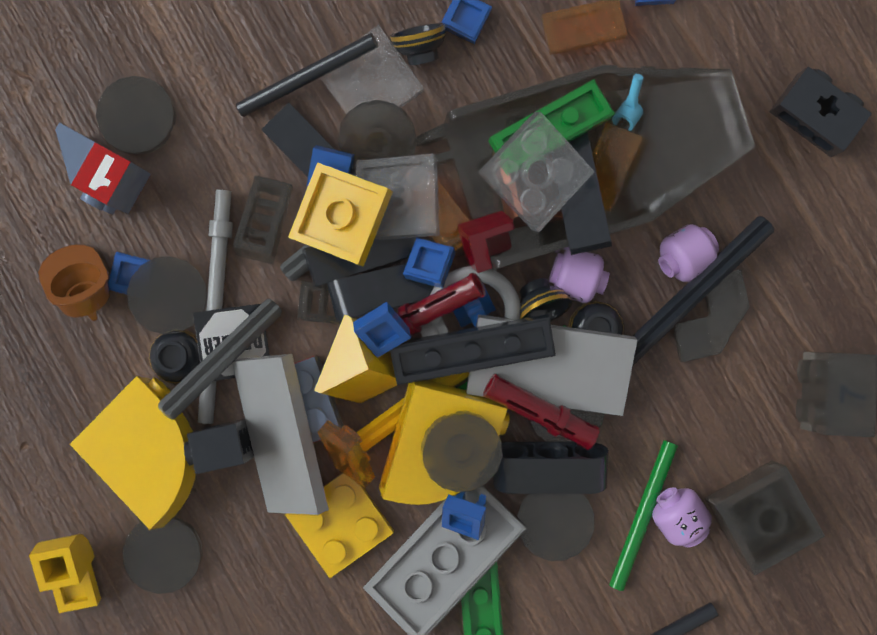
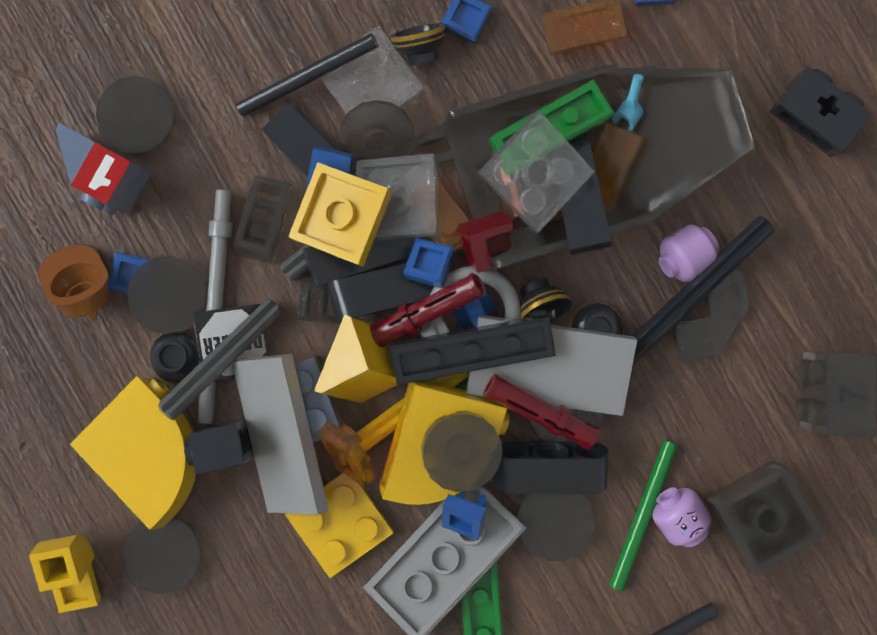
(381, 329): blue tile -> none
(579, 275): lavender head -> none

